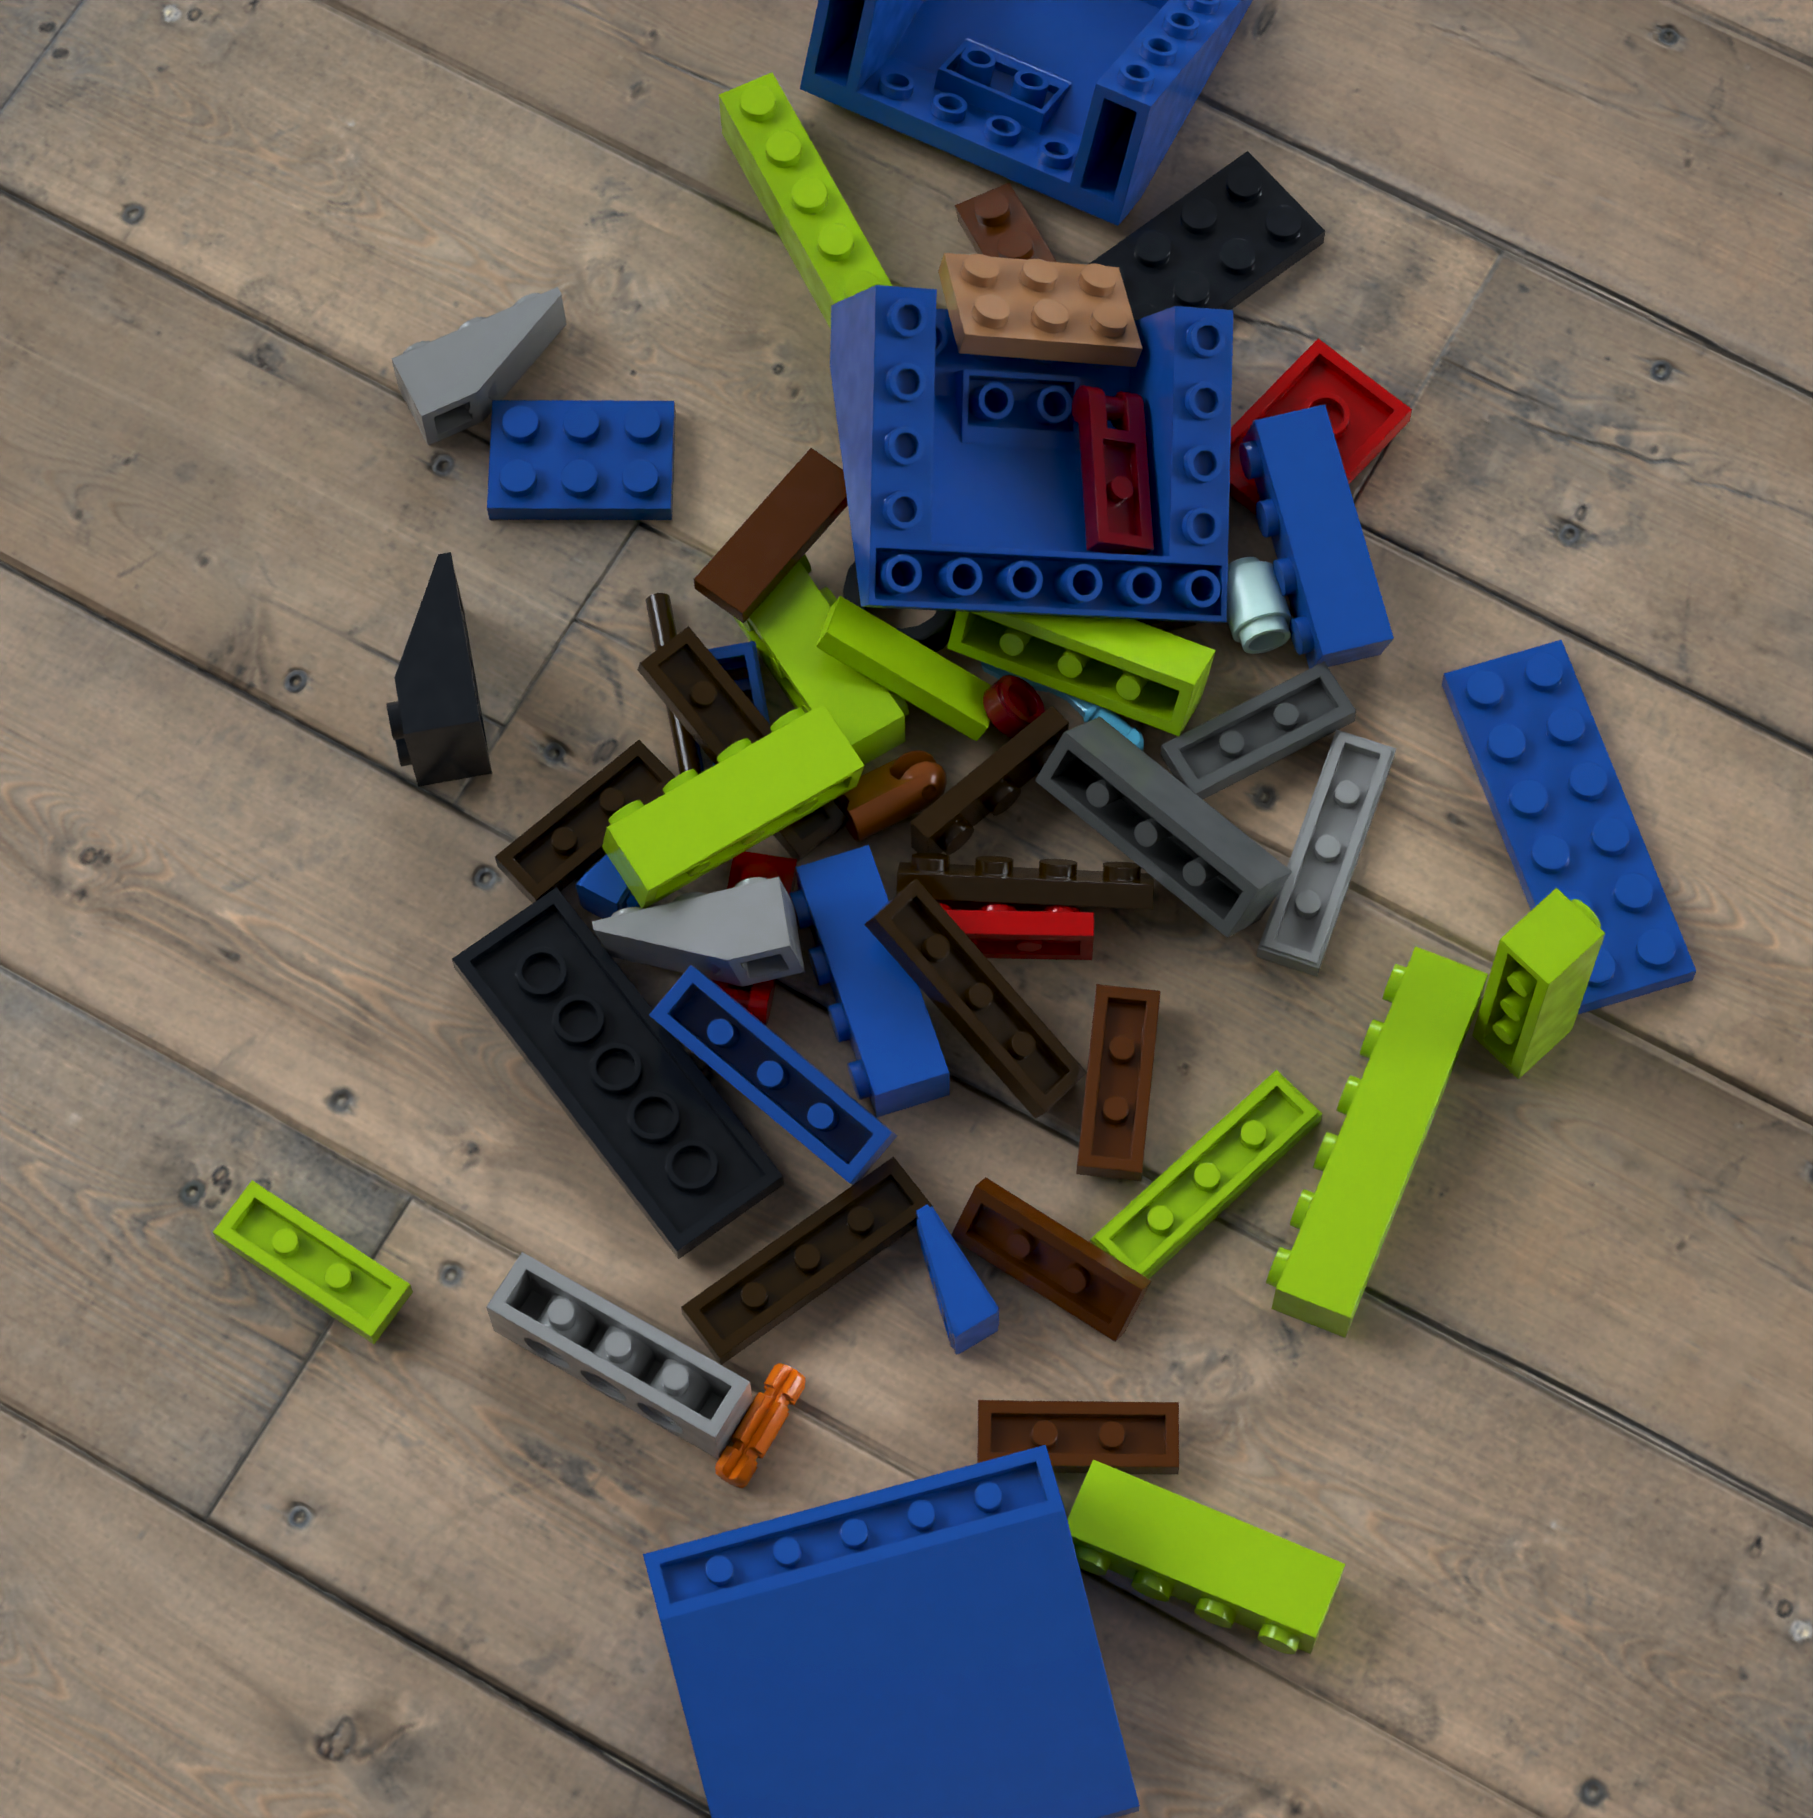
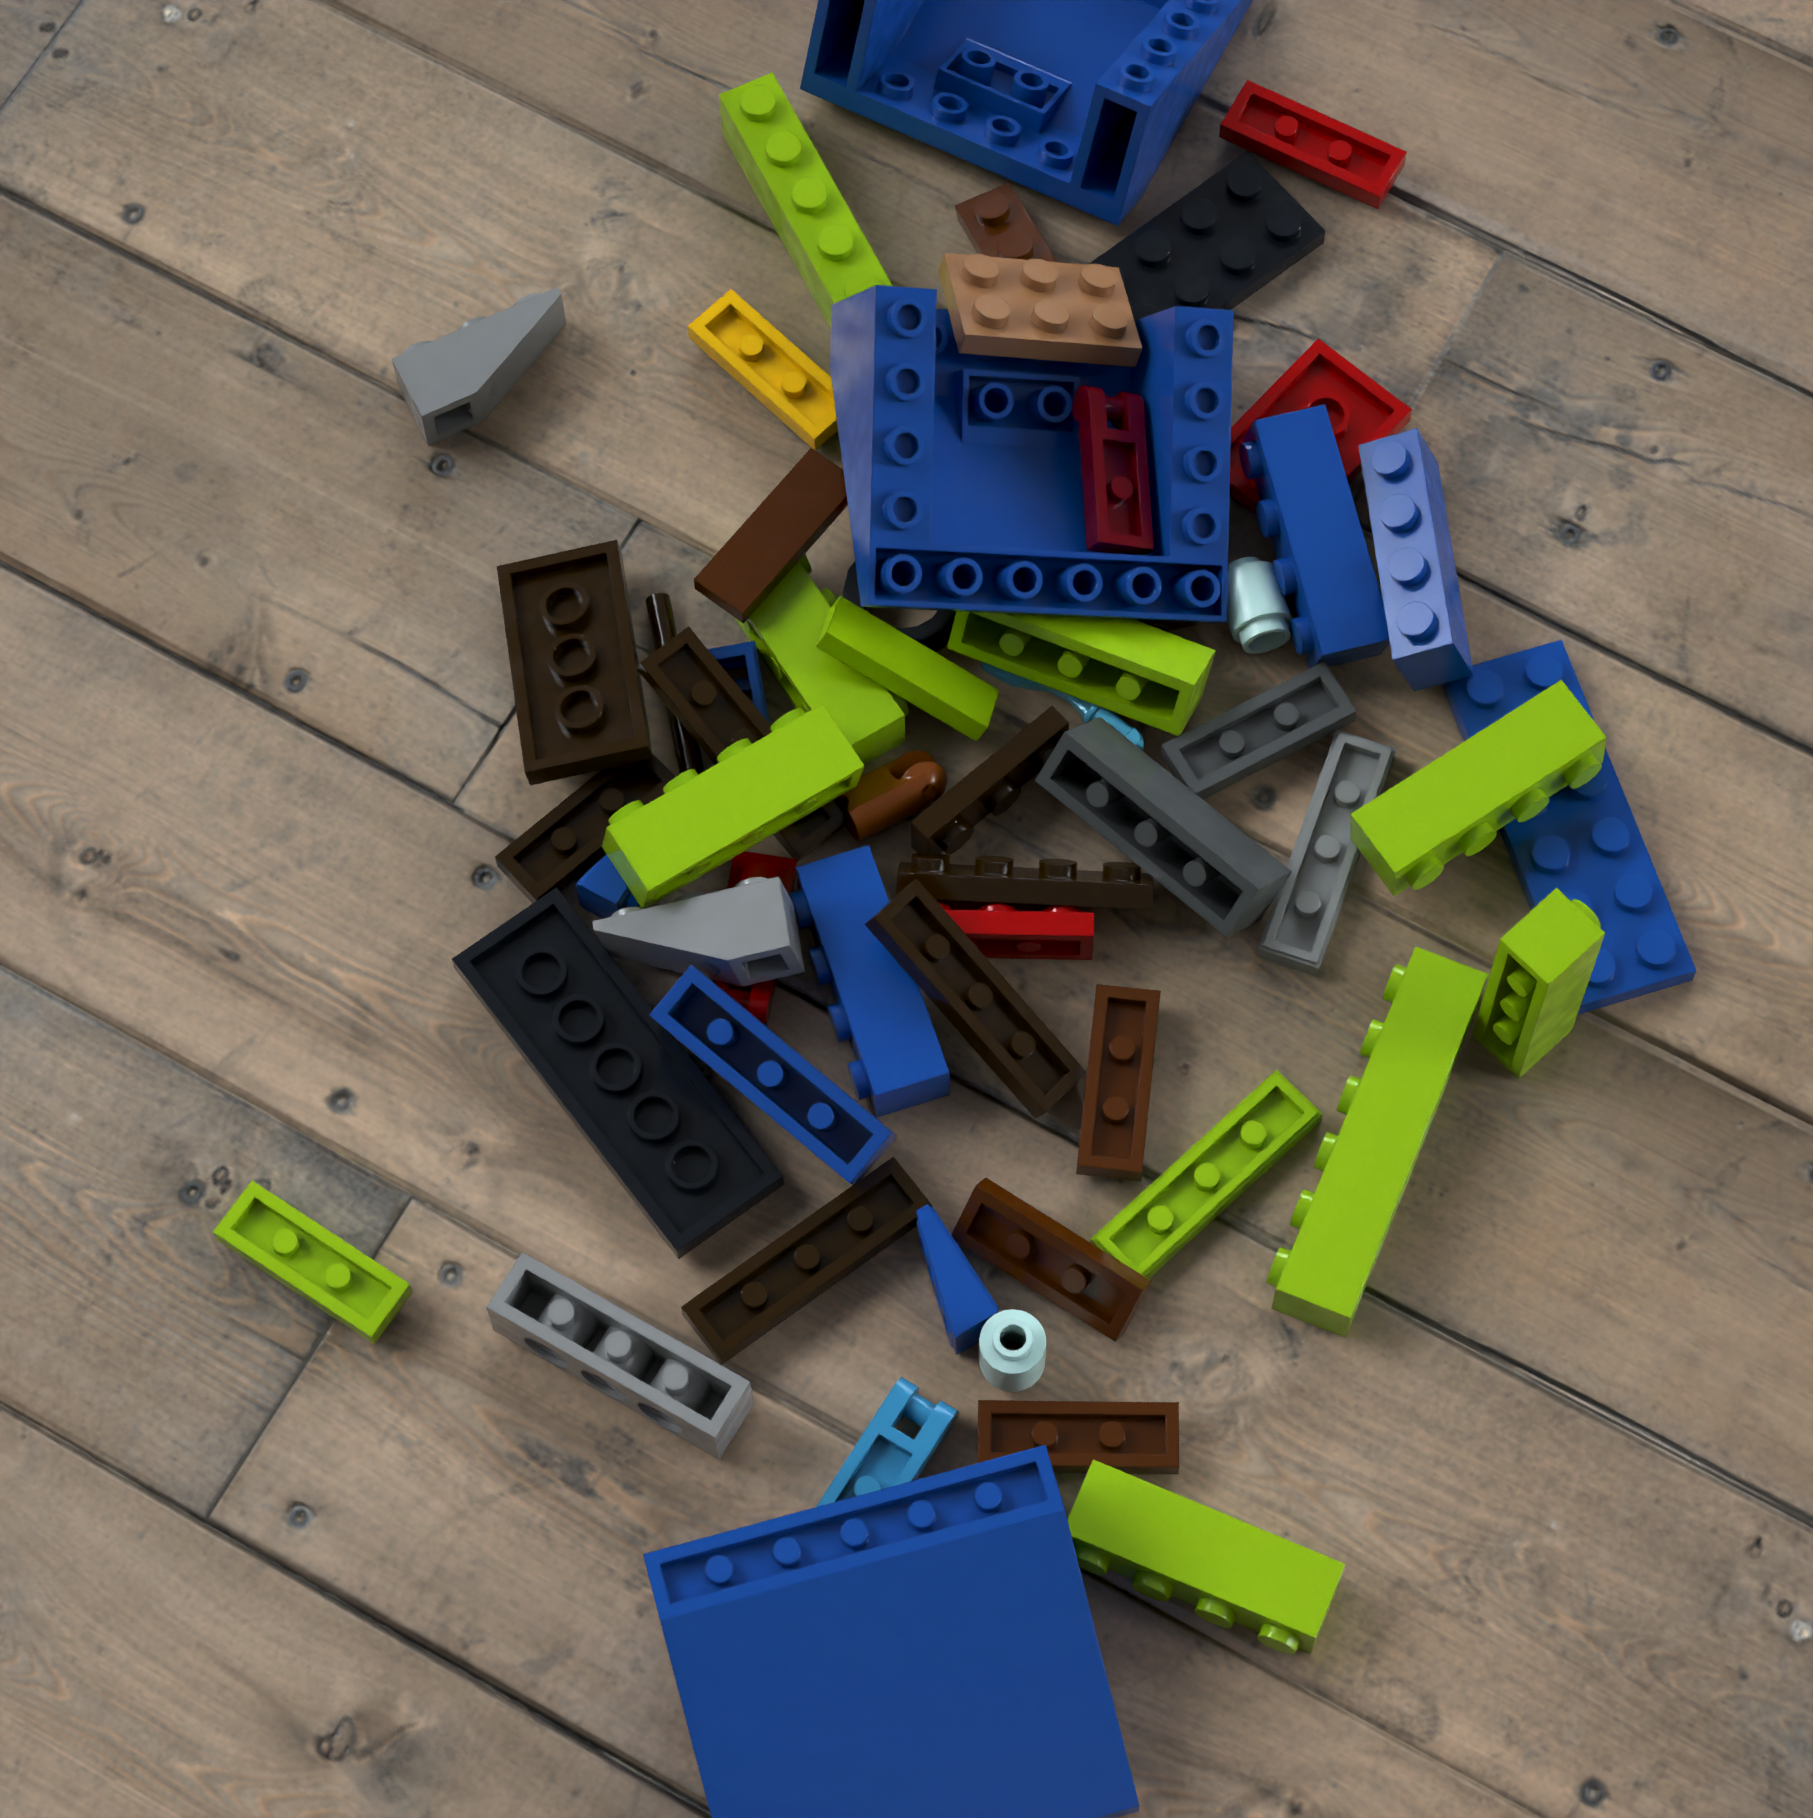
(438, 702): black slope -> none
(574, 663): none -> dark brown plate
(581, 460): blue plate -> none
(760, 1425): orange axle -> none
(768, 367): none -> yellow plate
(885, 1454): none -> dark azure plate
(1012, 704): dark red tile -> none
(1012, 1368): none -> light aqua brick
(1312, 144): none -> red plate
(1415, 560): none -> brick
(1478, 789): none -> lime brick

